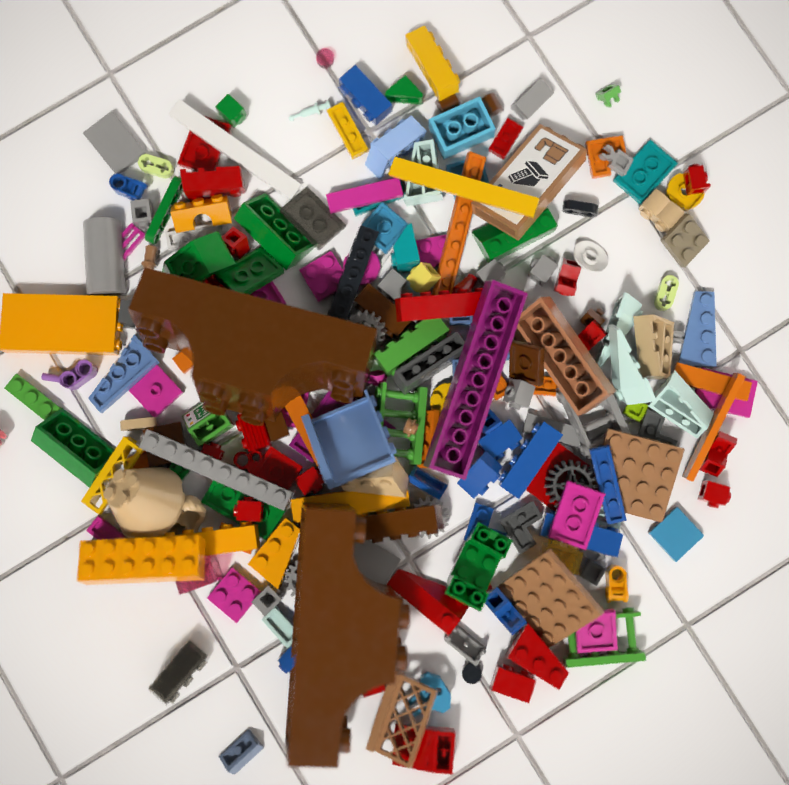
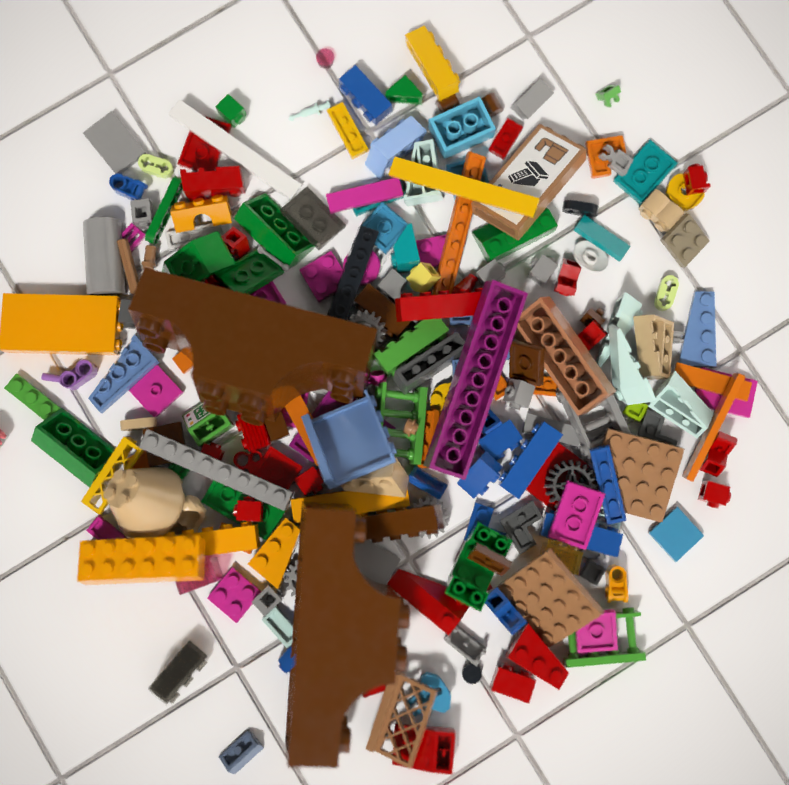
(128, 264): none -> medium nougat axle
(261, 249): none -> light grey hinge
(489, 559): none -> reddish brown plate
(602, 238): none -> teal tile

